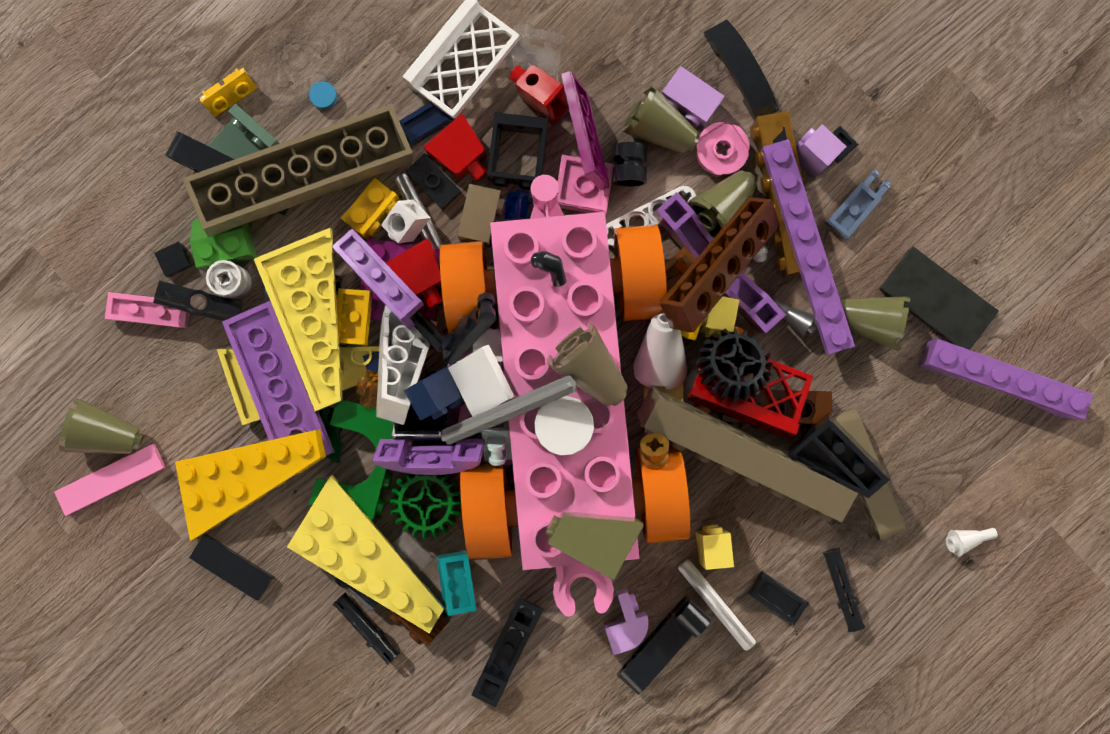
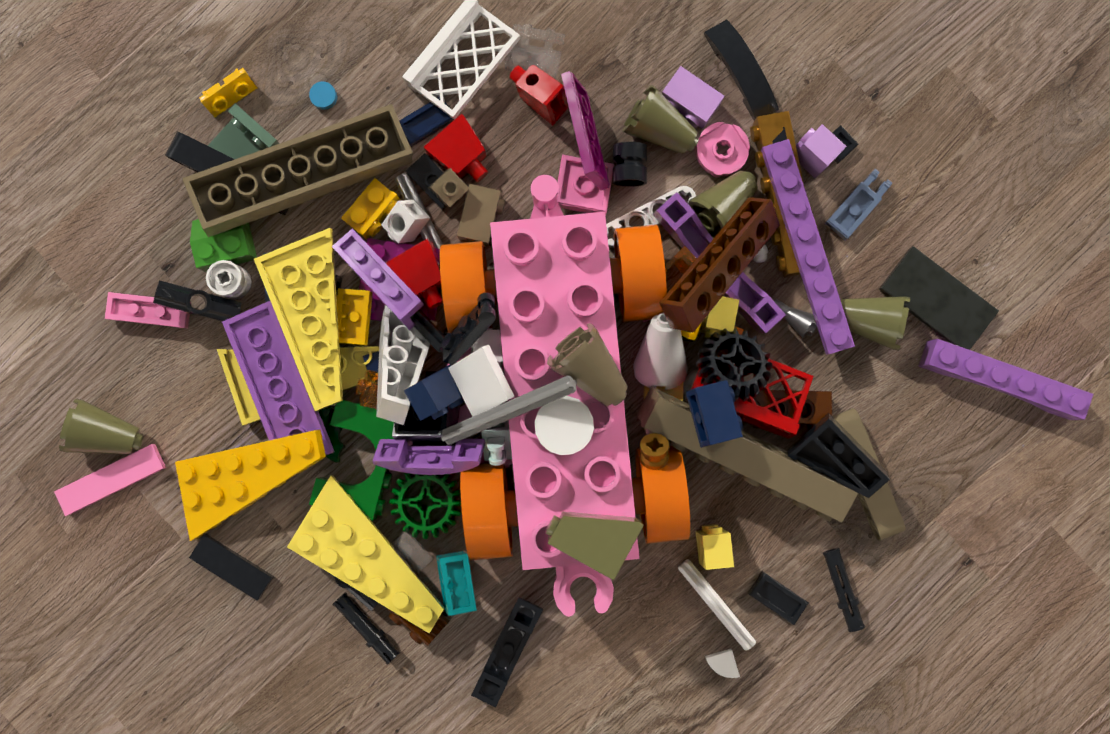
(173, 259): black tile -> none
(448, 188): none -> dark tan brick
(517, 205): clear blue tile -> none
(518, 124): black window -> none
(552, 264): black arm -> none
(628, 631): lavender brick -> none
(663, 644): black beam -> none
(714, 413): none -> dark blue brick
(723, 663): none -> white tile
(962, 541): white cone -> none

